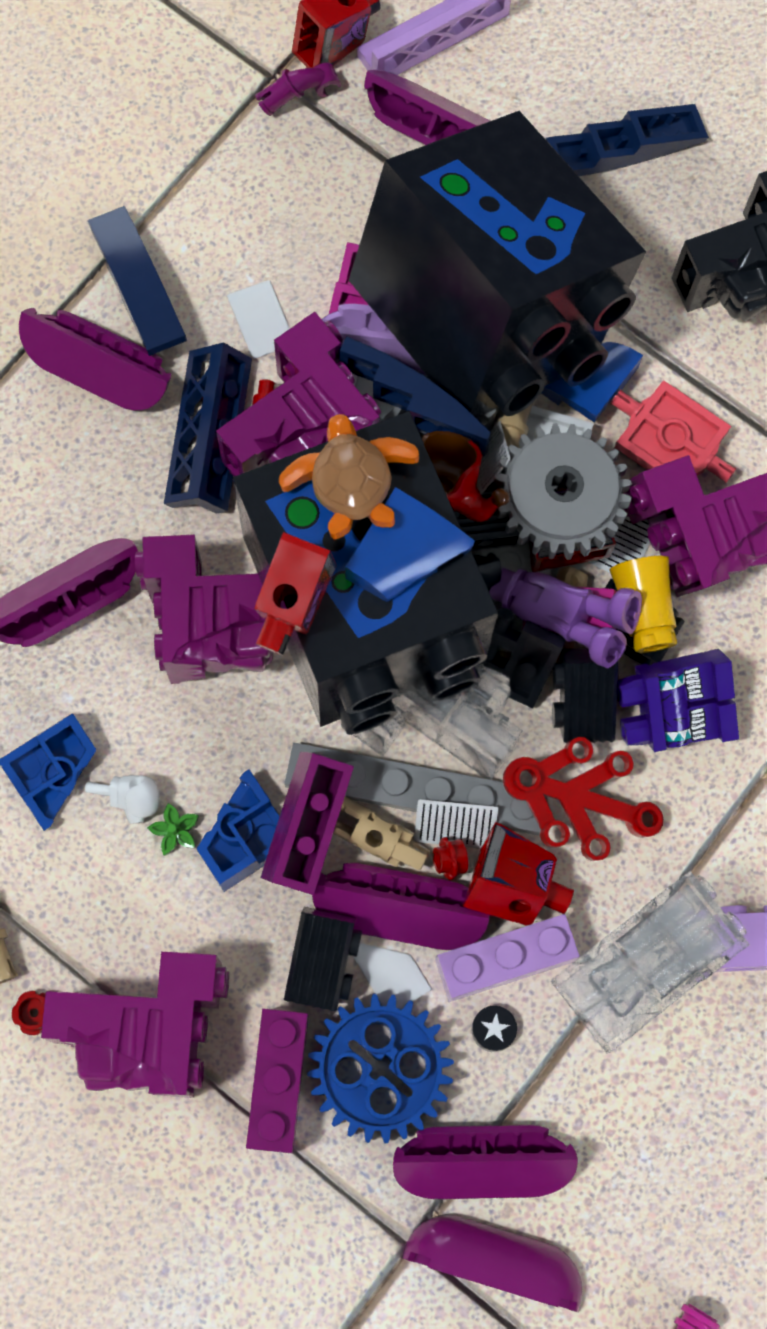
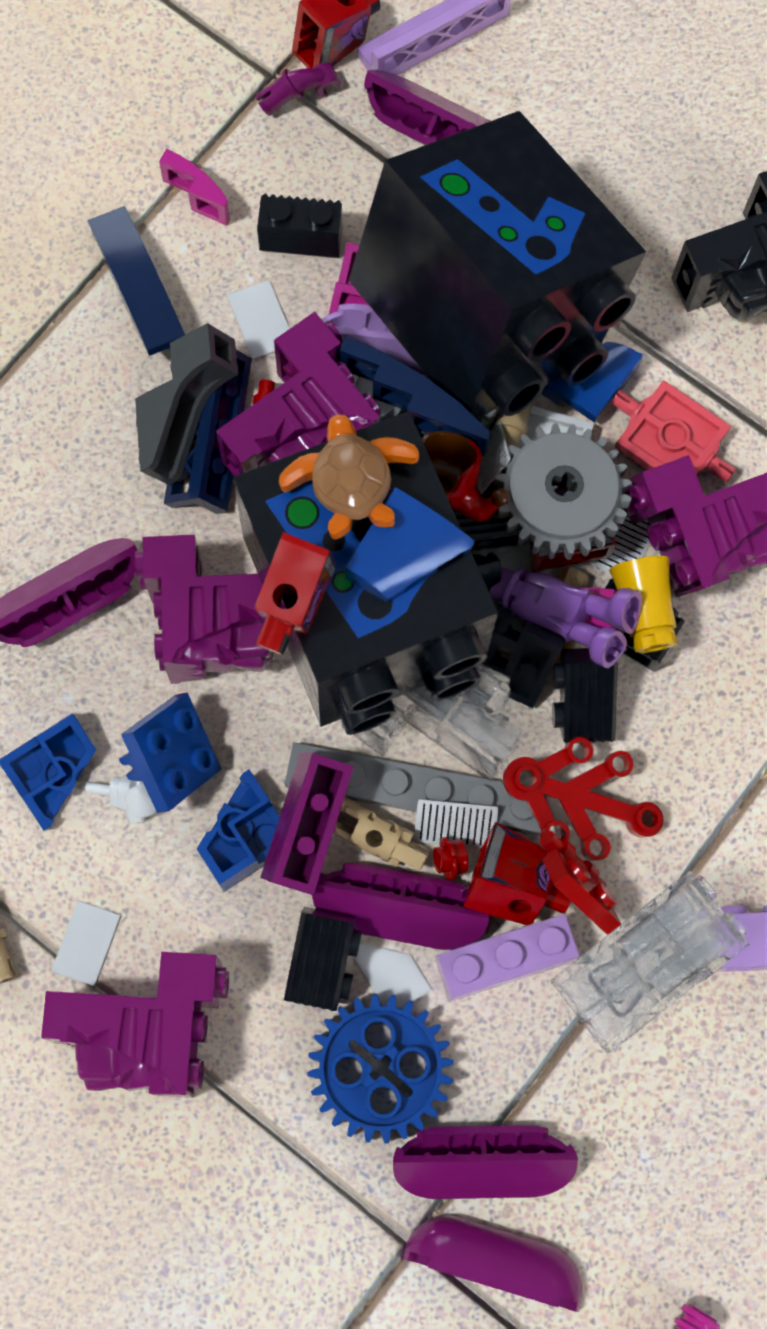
(22, 1009): red plate -> none
(85, 943): none -> white sticker
(93, 358): magenta brick -> none
(170, 752): none -> blue plate
(171, 411): none -> dark grey arch
(175, 829): bright green plant -> none
(203, 192): none -> dark pink slope
(277, 1081): magenta brick -> none
(299, 226): none -> black brick
(494, 1028): black tile -> none
(579, 882): none -> red plate
(633, 140): dark blue slope -> none
(680, 701): dark purple hips -> none

